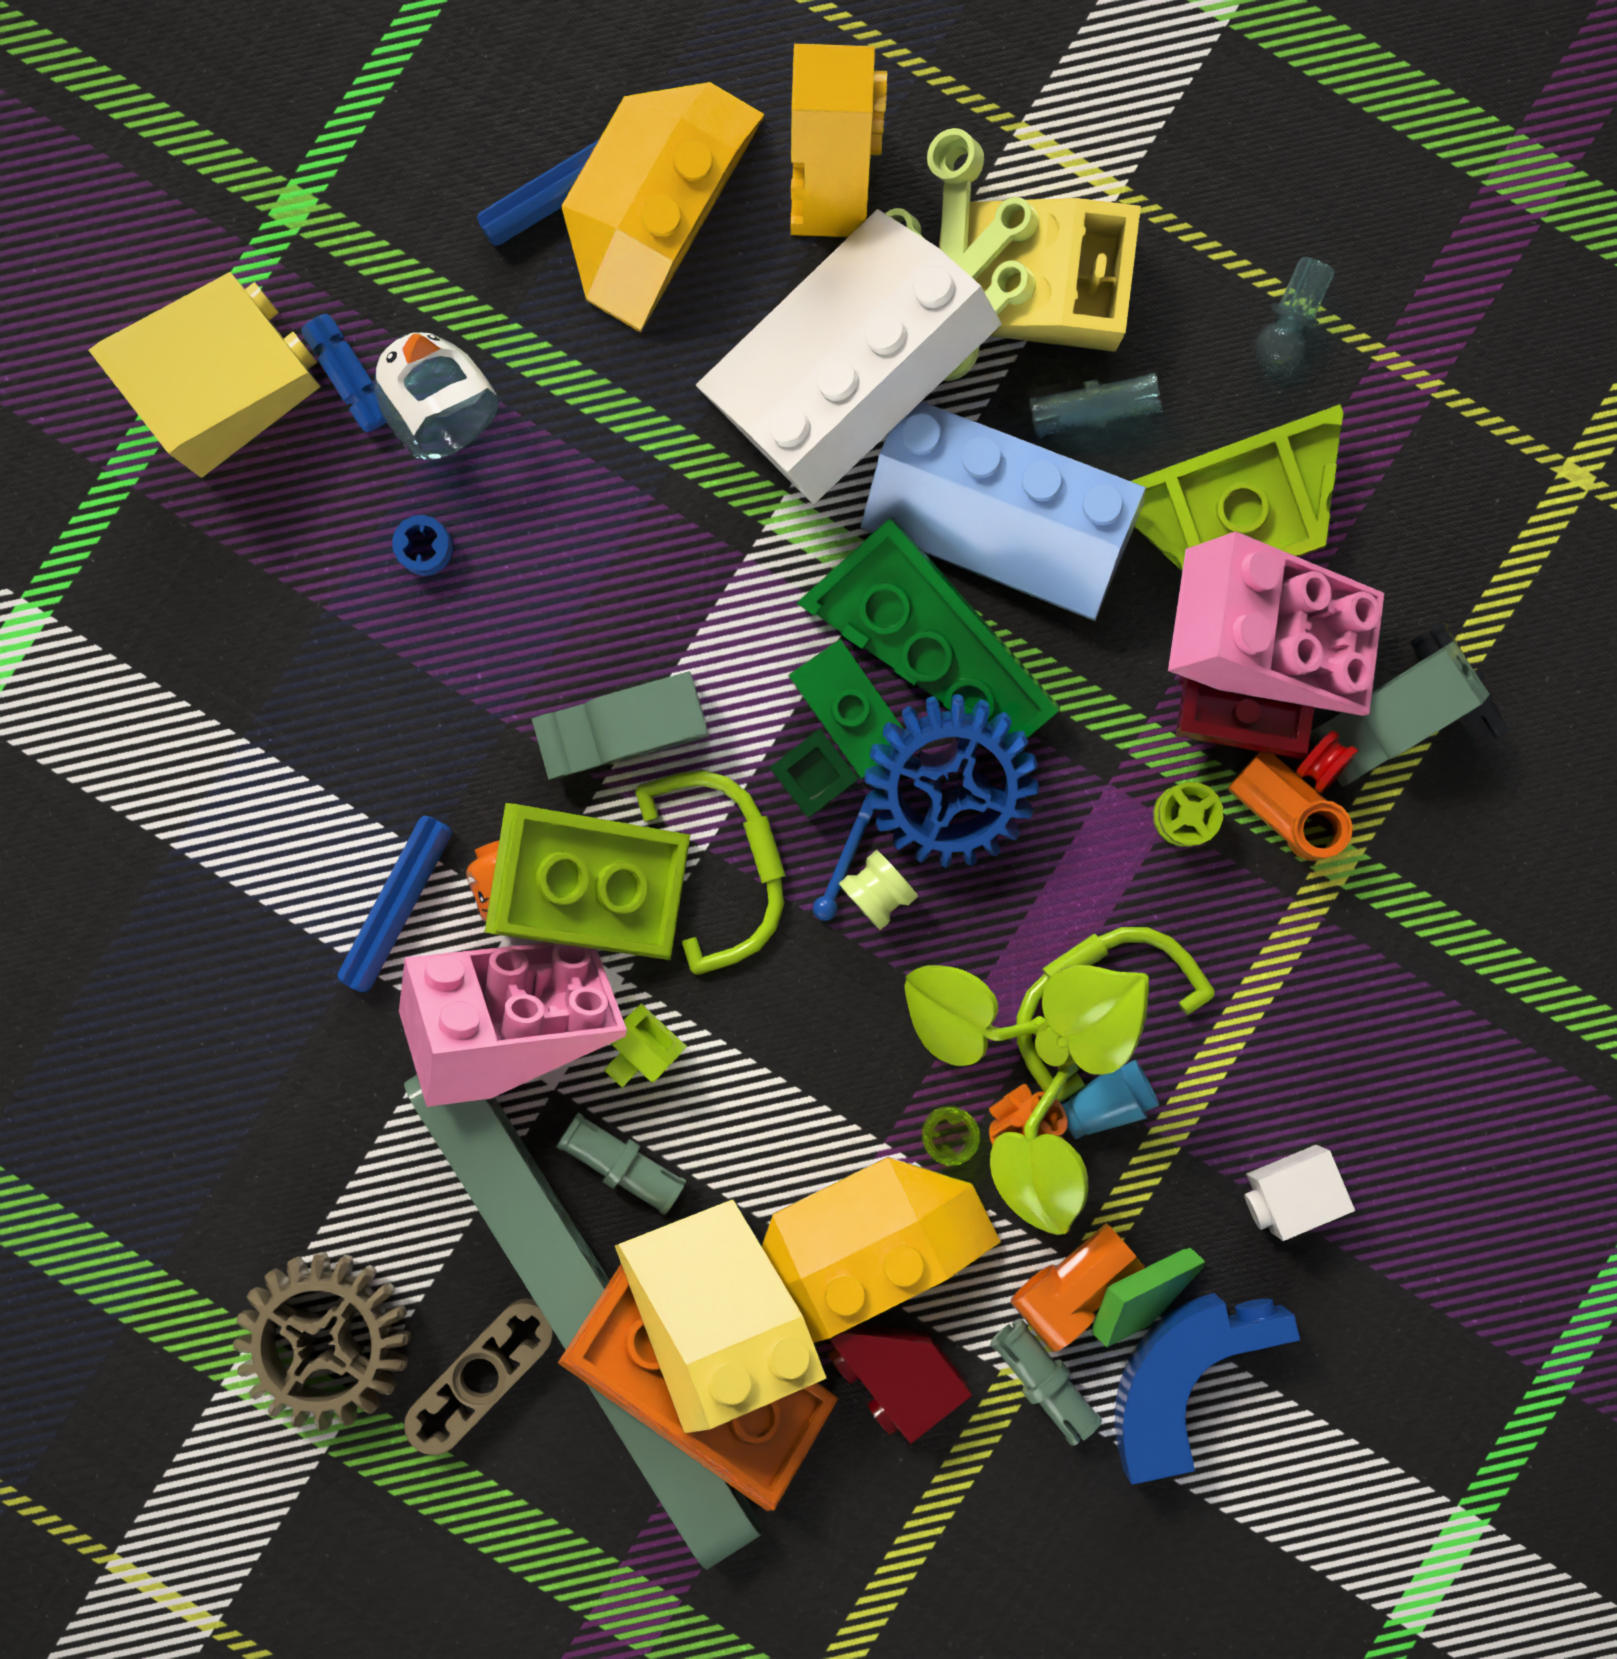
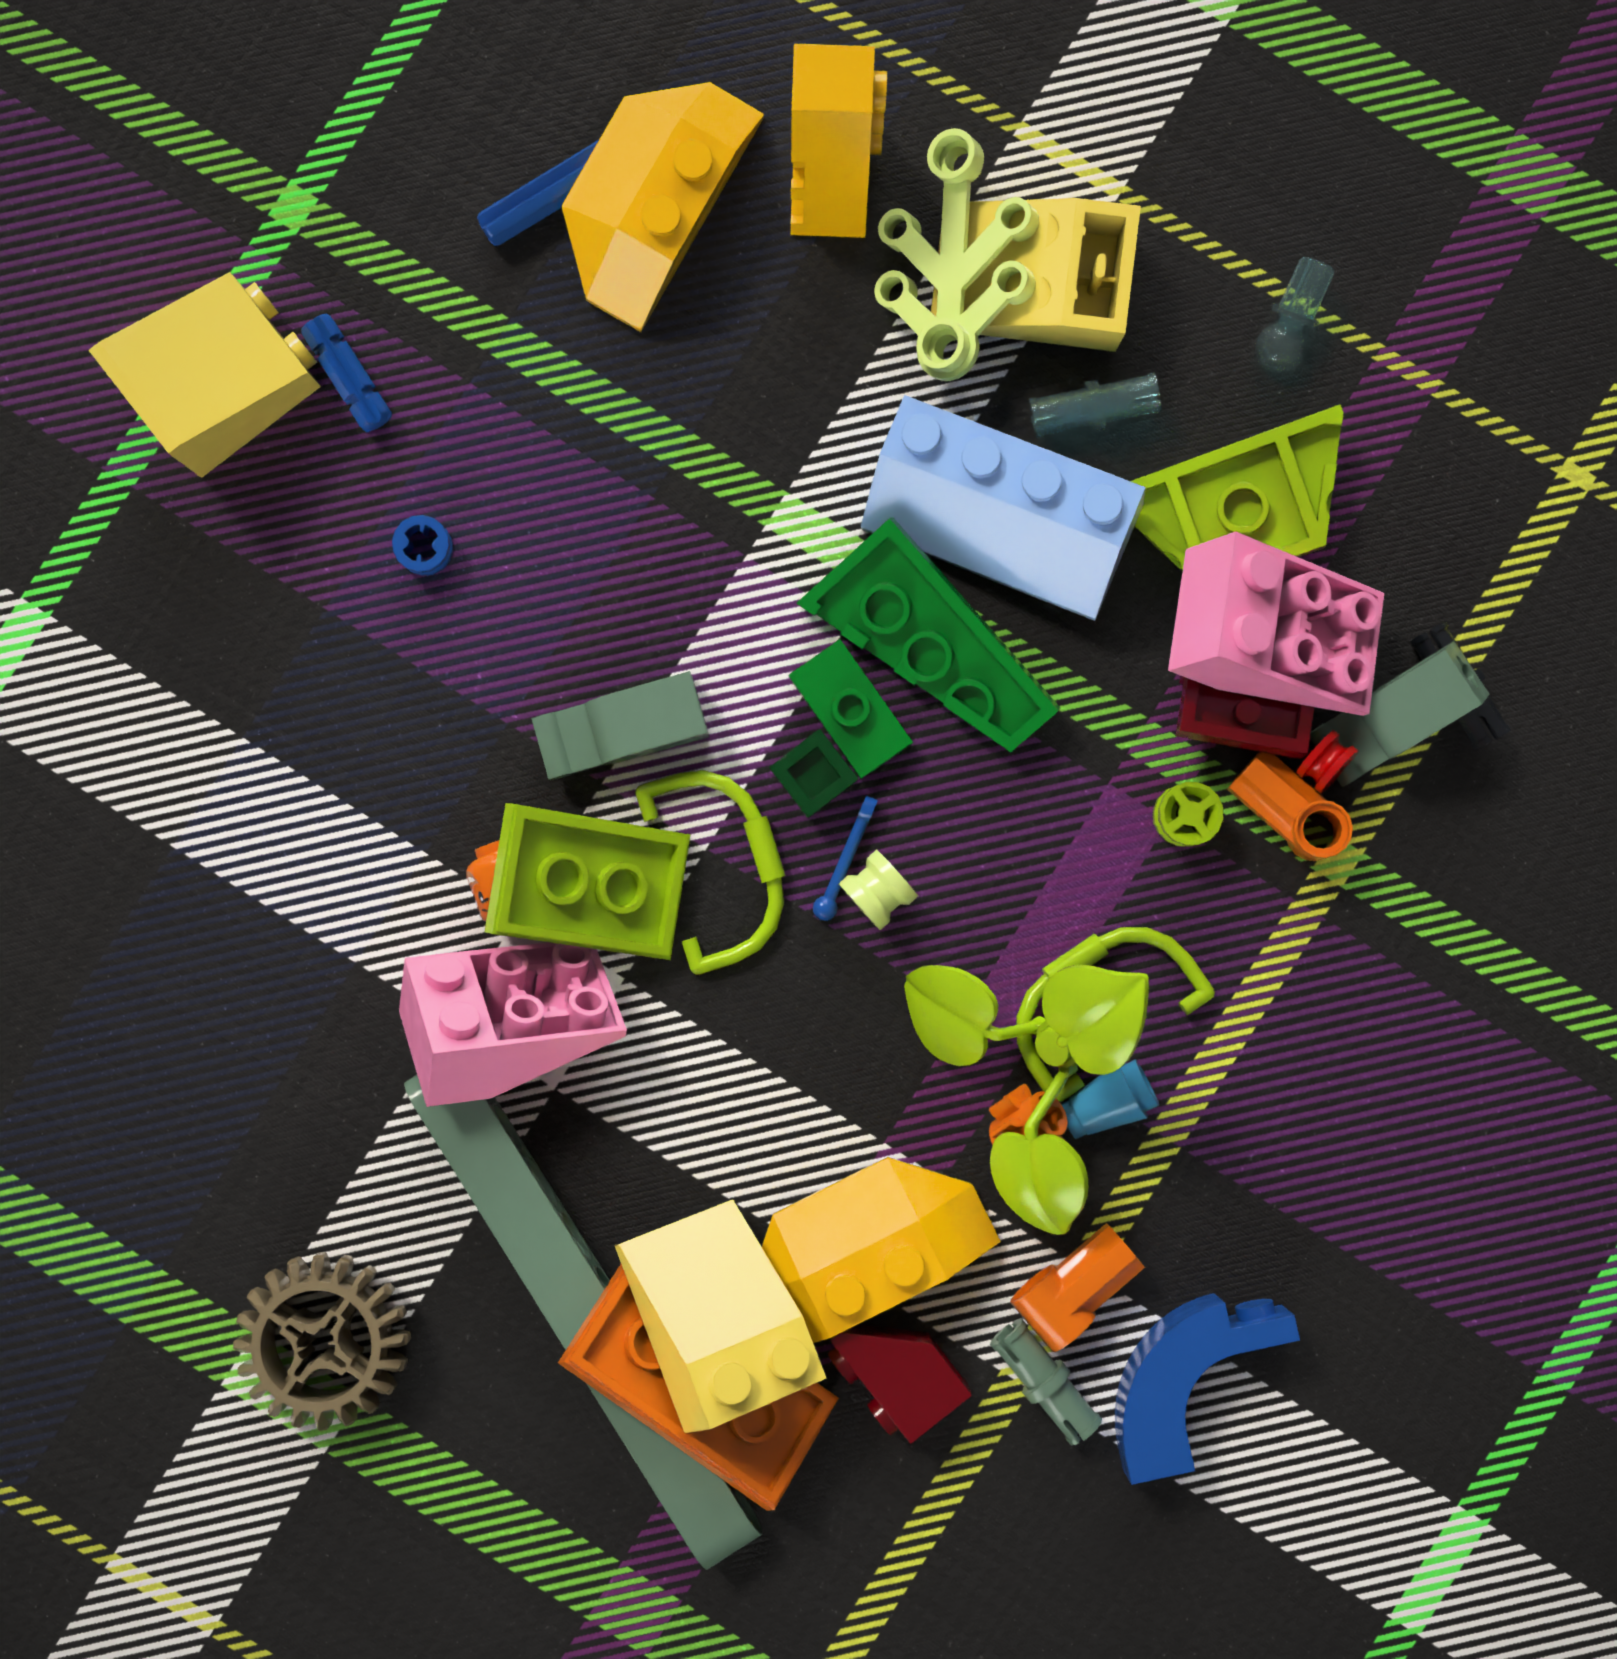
(394, 904): blue axle -> none
(432, 395): piece -> none
(435, 1397): dark tan beam -> none
(621, 1164): sand green pin -> none
(646, 1048): lime tile -> none
(850, 353): white slope -> none
(946, 1154): clear neon green bush -> none
(976, 793): blue gear -> none
(1144, 1296): bright green tile -> none
(1298, 1193): white brick -> none

